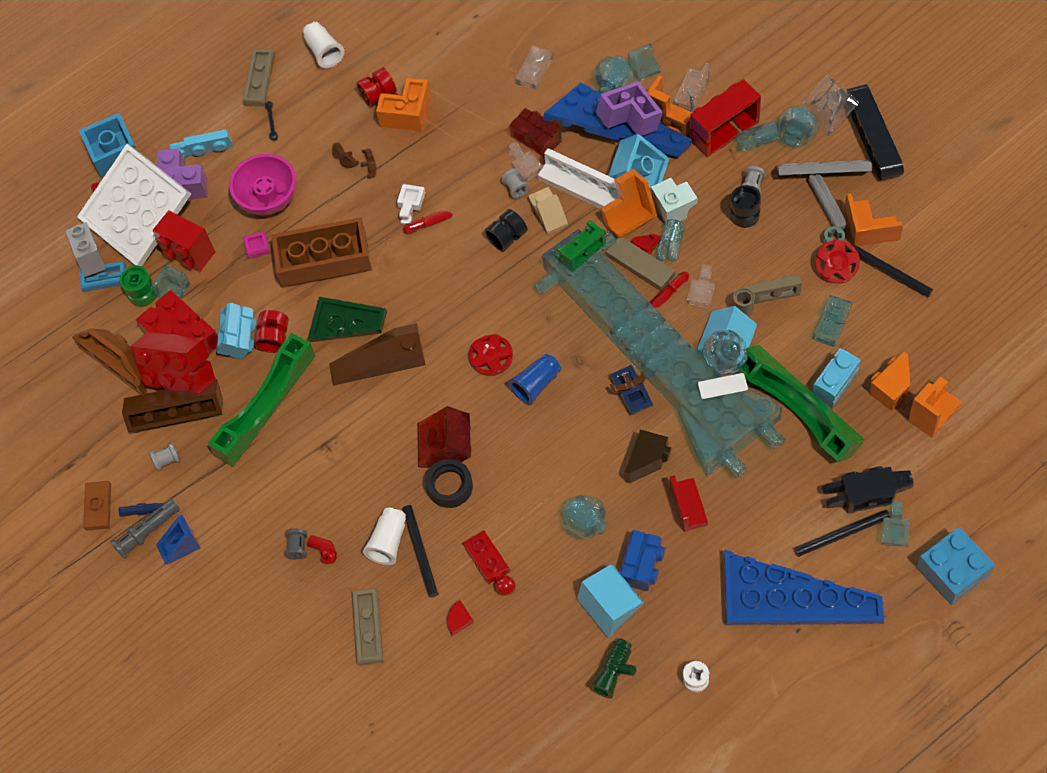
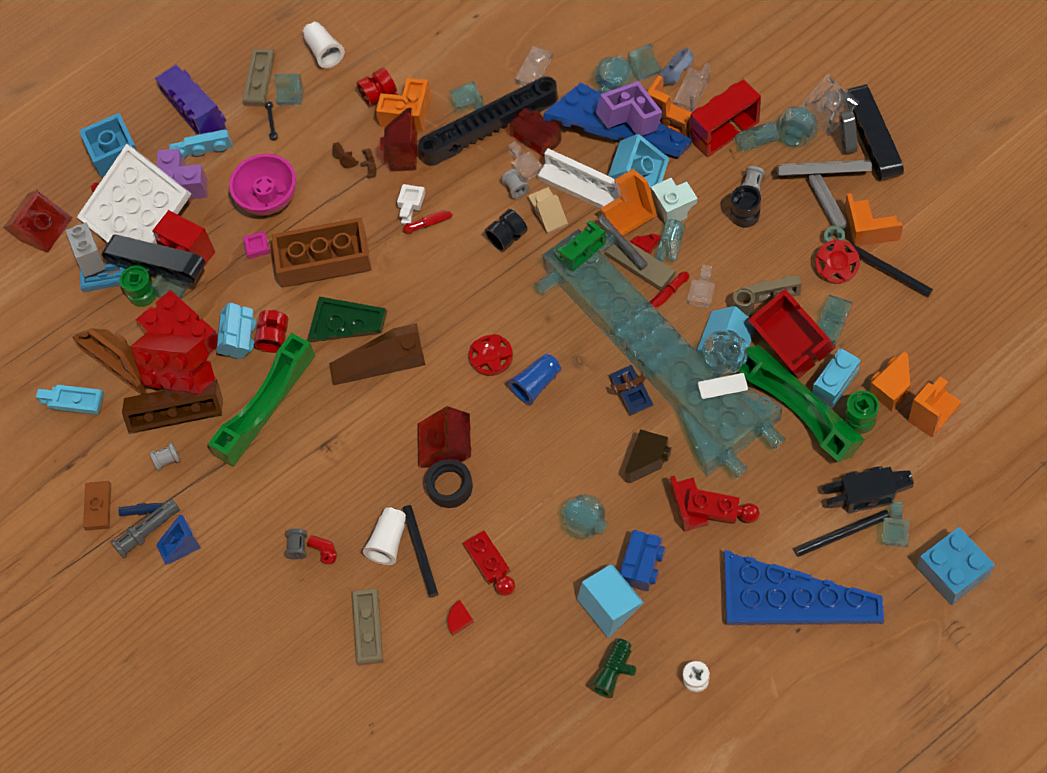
(37, 221): none -> clear red slope
(72, 399): none -> medium azure hinge
(154, 258): none -> black beam
(190, 101): none -> dark purple wedge
(289, 89): none -> clear light blue panel
(400, 143): none -> clear red slope
(466, 96): none -> clear light blue panel
(538, 96): none -> black gear
(622, 242): none -> flat silver bar
(676, 65): none -> sand blue plate
(720, 507): none -> red plate
(790, 335): none -> red piece
(848, 131): none -> dark grey beam
(861, 411): none -> green wheel

